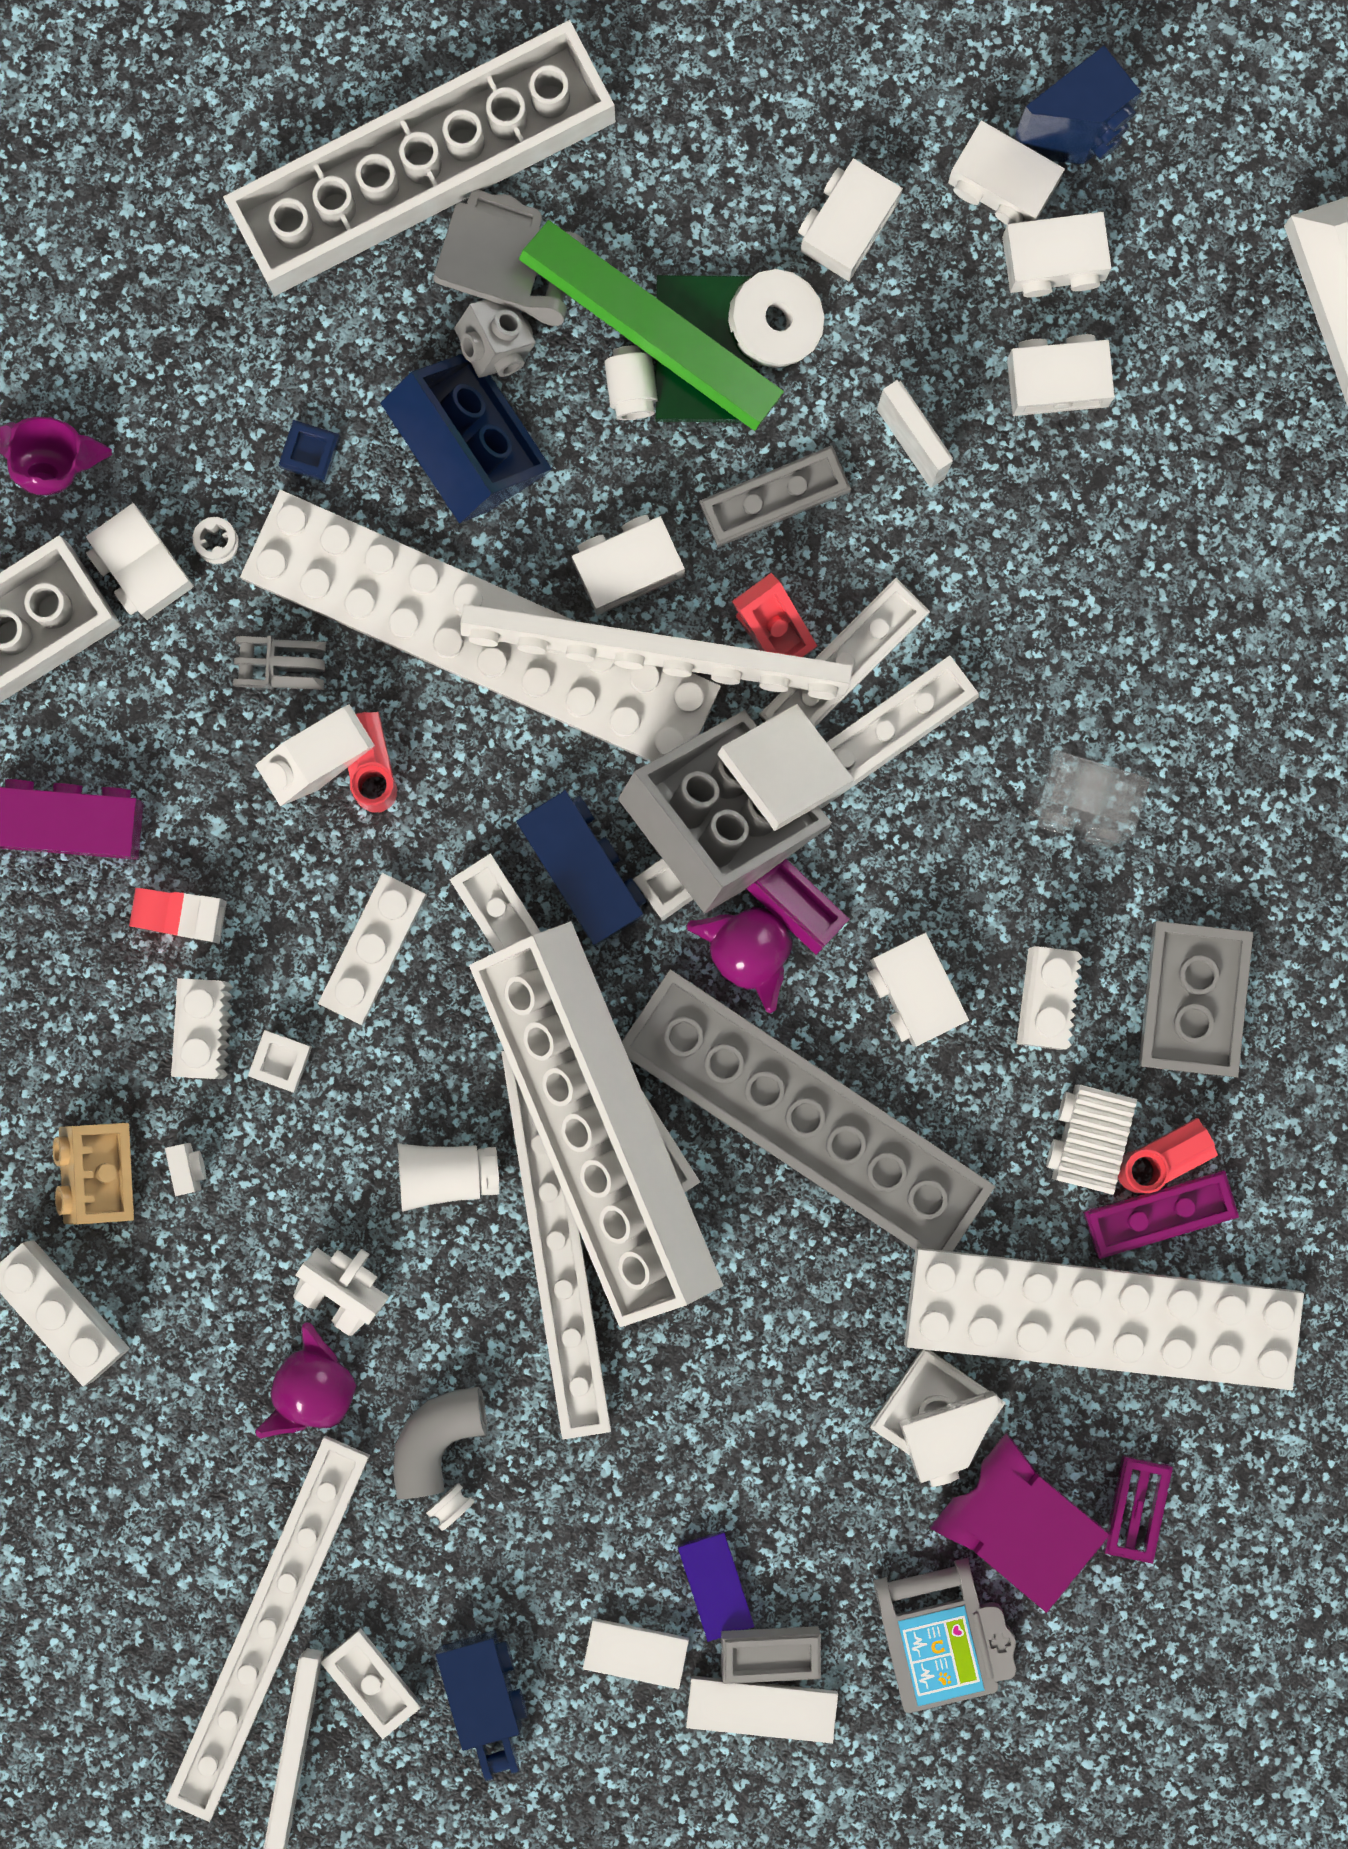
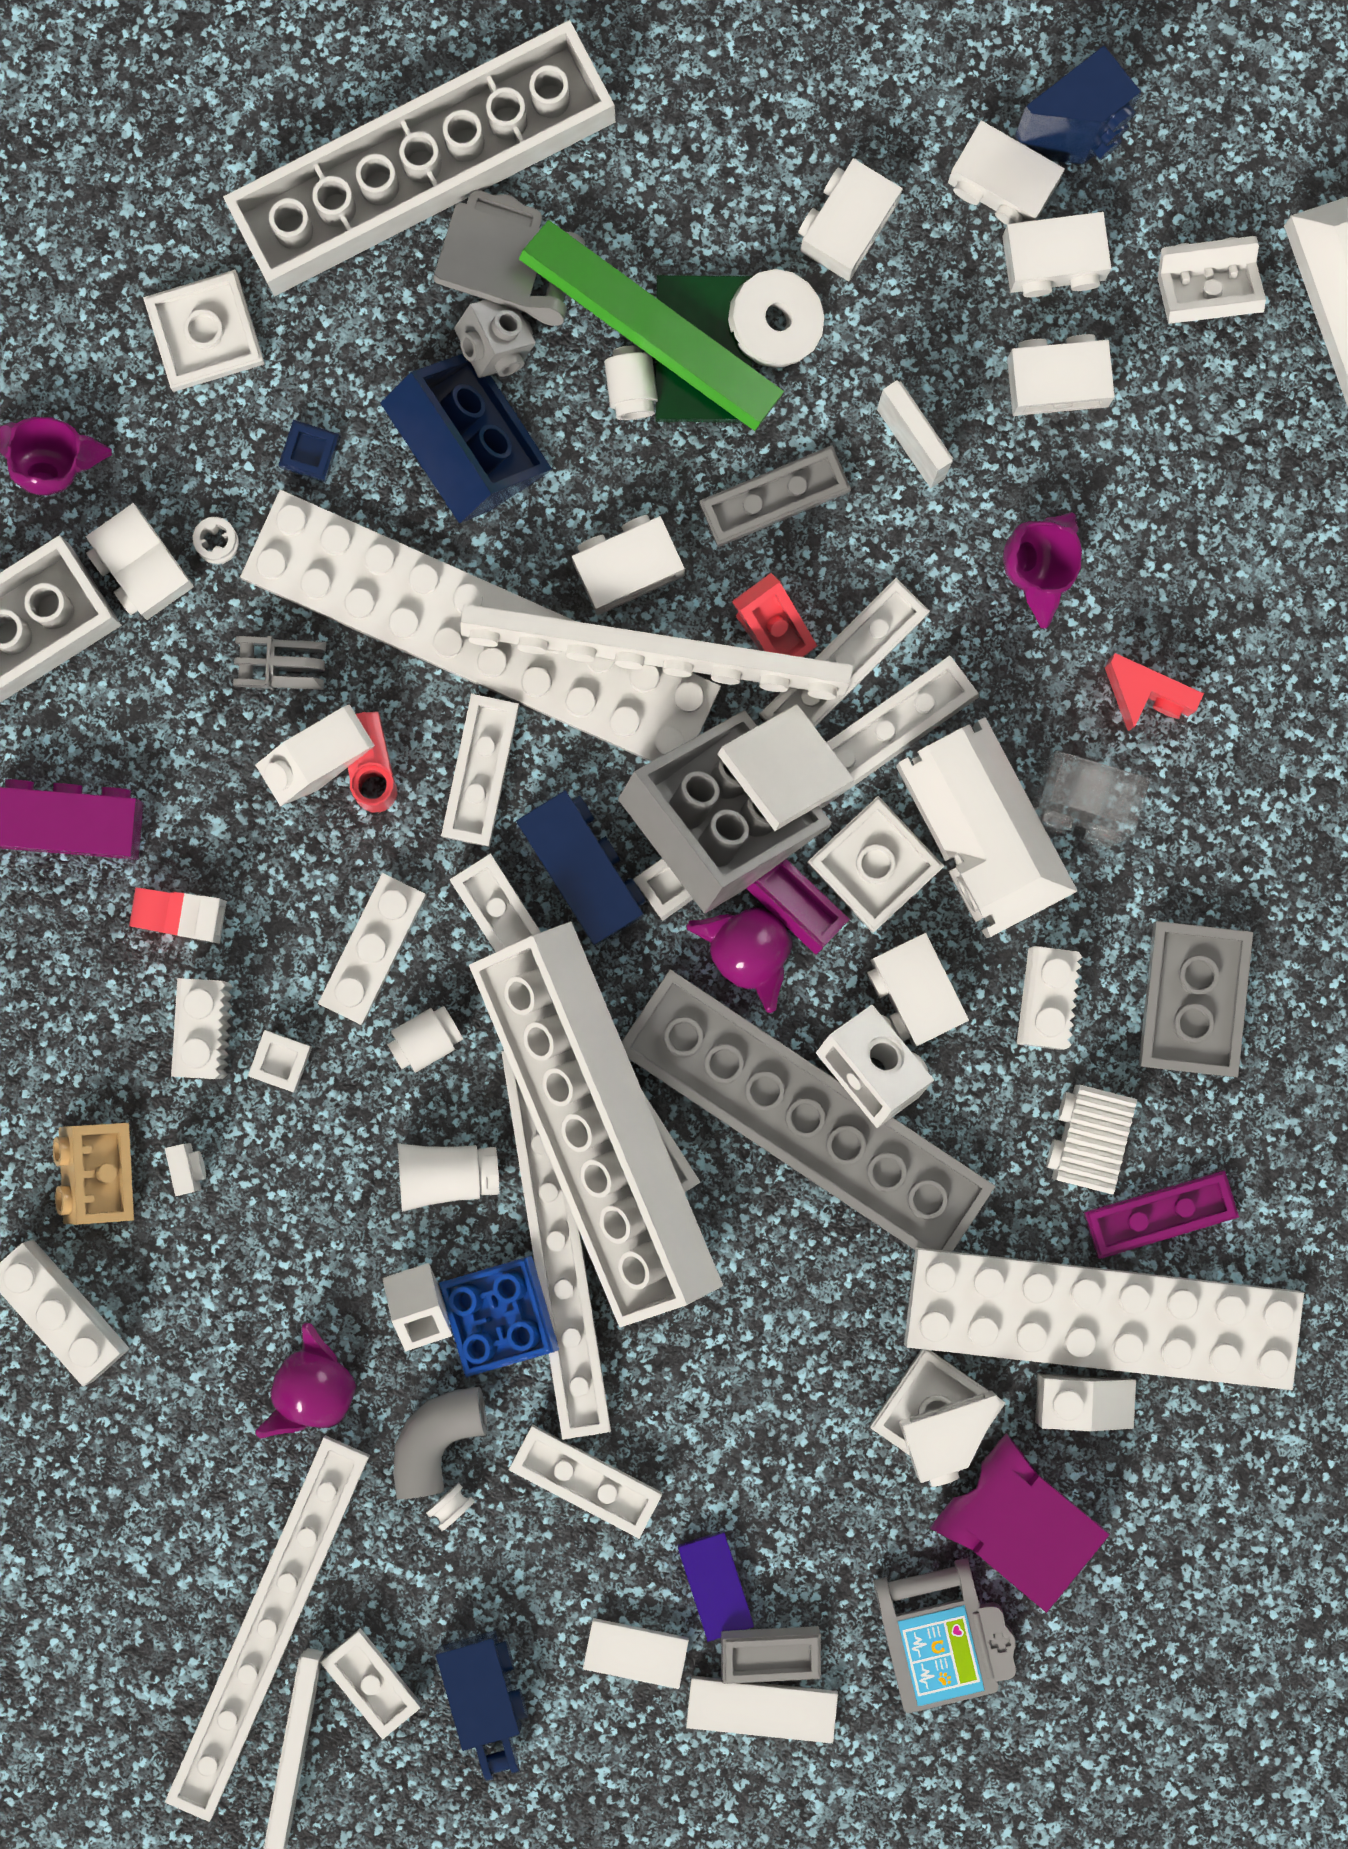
(204, 330): none -> white tile
(344, 1283): white hips -> none
(416, 1307): none -> white brick
(424, 1039): none -> white brick
(480, 770): none -> white plate
(499, 1316): none -> blue tile
(585, 1481): none -> white plate
(875, 864): none -> white tile
(876, 1091): none -> white brick
(988, 826): none -> white brick
(1044, 562): none -> magenta piece
(1085, 1402): none -> white slope
(1136, 683): none -> coral slope
(1145, 1468): magenta tile -> none
(1170, 1156): coral piece -> none
(1211, 279): none -> white bracket

